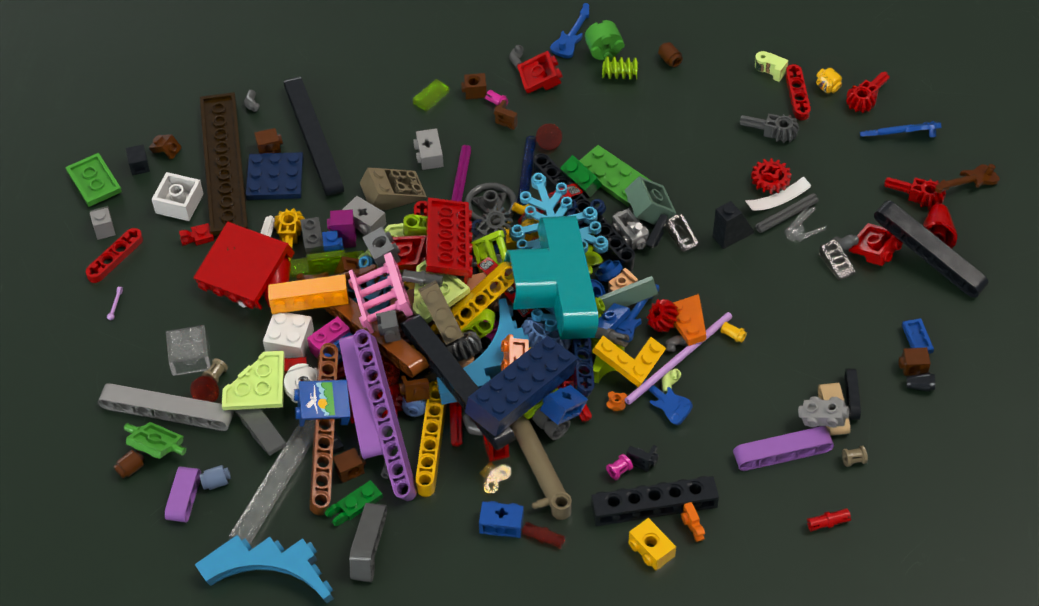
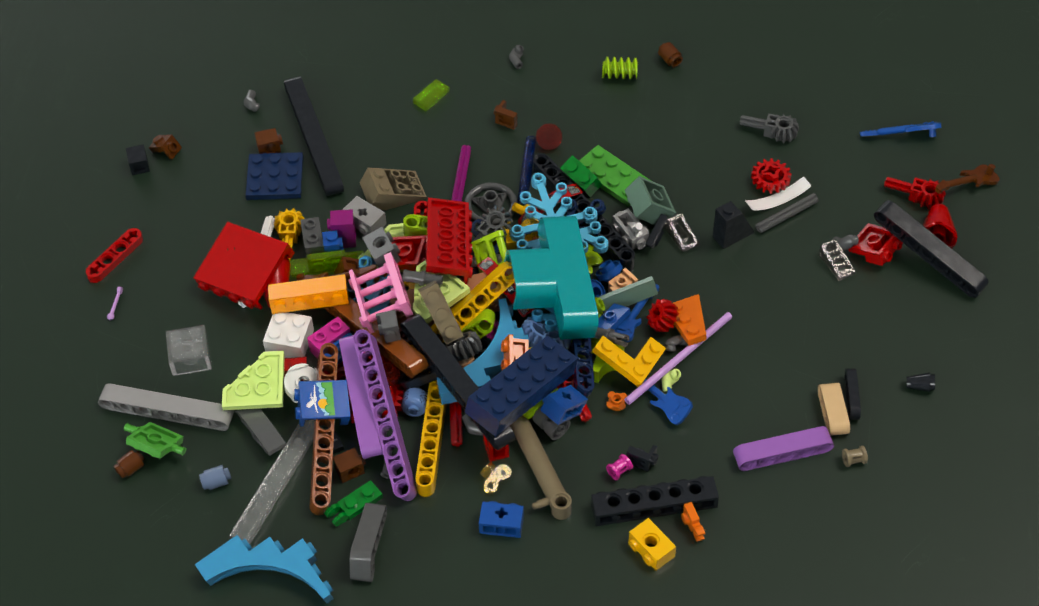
(93, 179): bright green plate -> none
(102, 222): light grey slope -> none
(177, 196): white brick -> none
(182, 494): medium lavender beam -> none
(199, 234): red plate -> none
(204, 389): clear red plate -> none
(216, 369): dark tan bush -> none
(223, 162): dark brown plate -> none
(414, 390): reddish brown bracket -> none
(429, 149): light grey brick -> none
(474, 86): reddish brown brick -> none
(495, 98): dark pink pin -> none
(540, 72): red plate -> none
(543, 535): clear red pin -> none
(566, 43): blue piece -> none
(604, 40): bright green brick -> none
(733, 332): yellow pin -> none
(771, 64): yellowish green leg -> none
(796, 229): clear plant -> none
(798, 92): red beam -> none
(824, 412): light grey brick -> none
(828, 519): red pin -> none
(829, 80): yellow head -> none
(864, 96): red gear -> none
(914, 361): reddish brown brick -> none
(917, 334): blue plate -> none

